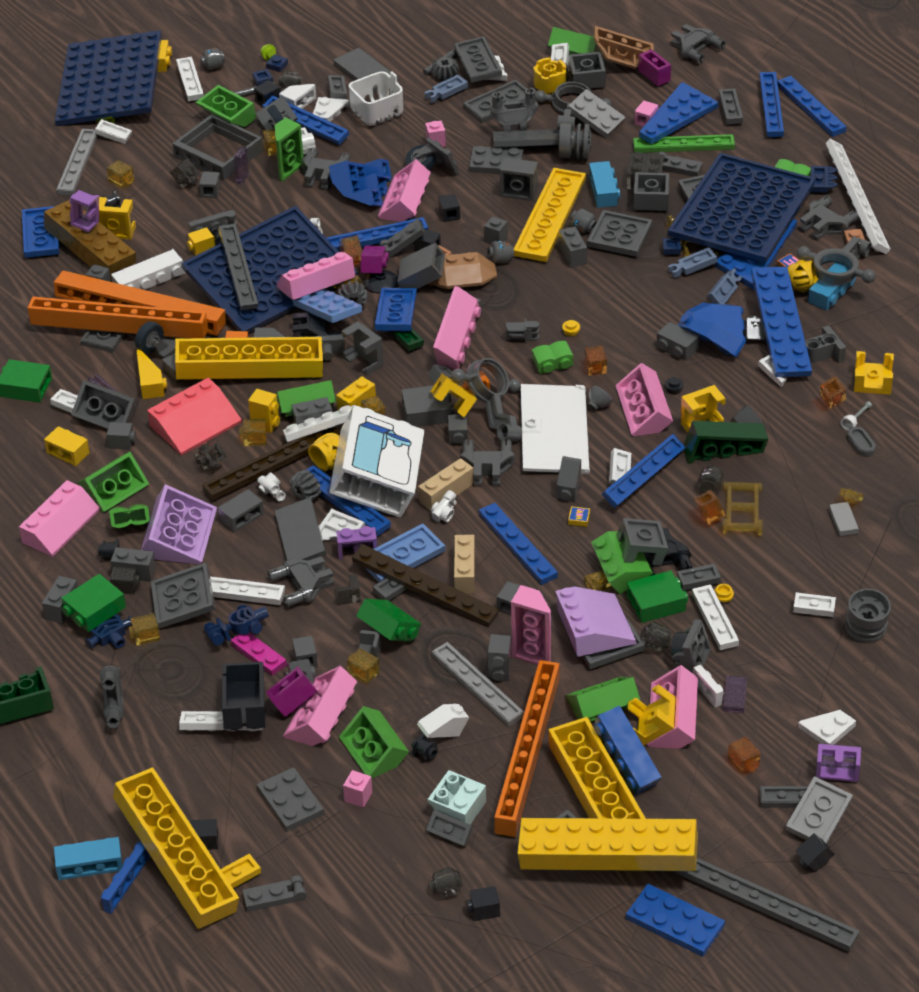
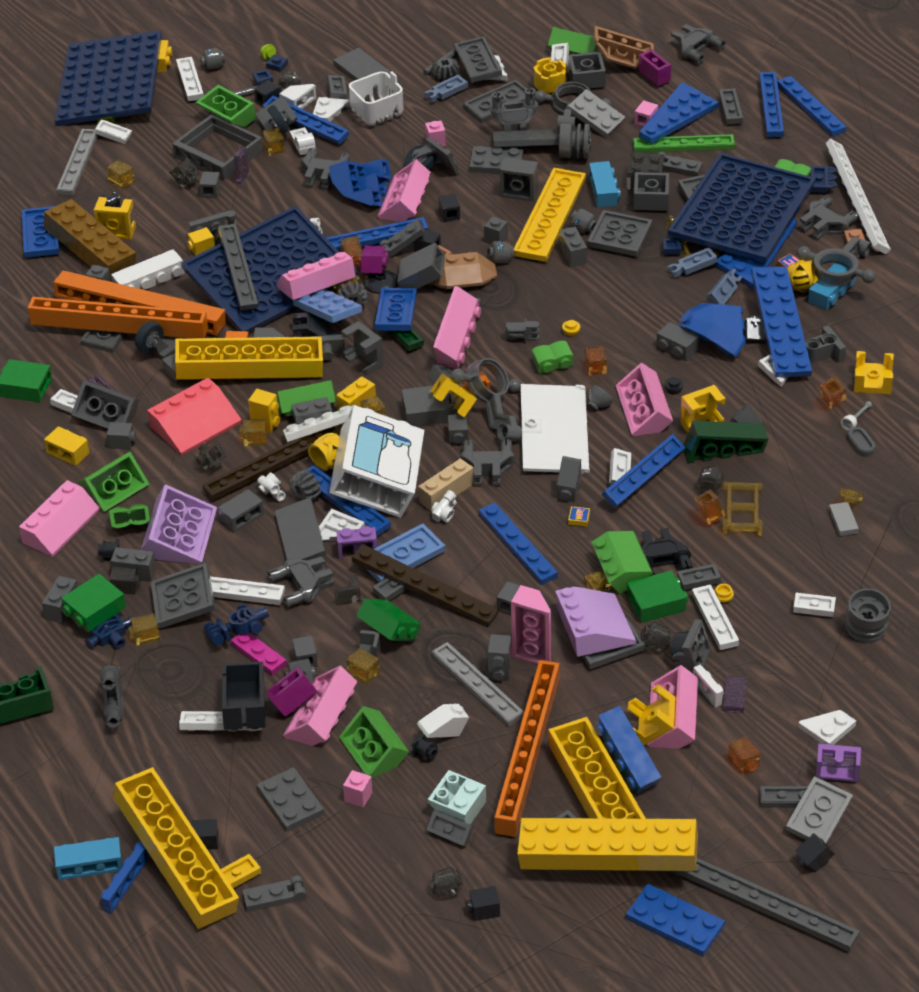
(84, 210): medium lavender window -> none
(150, 377): yellow slope -> none
(288, 147): bright green slope -> none
(464, 563): tan brick -> none
(602, 697): bright green slope -> none
(642, 537): dark grey panel -> none

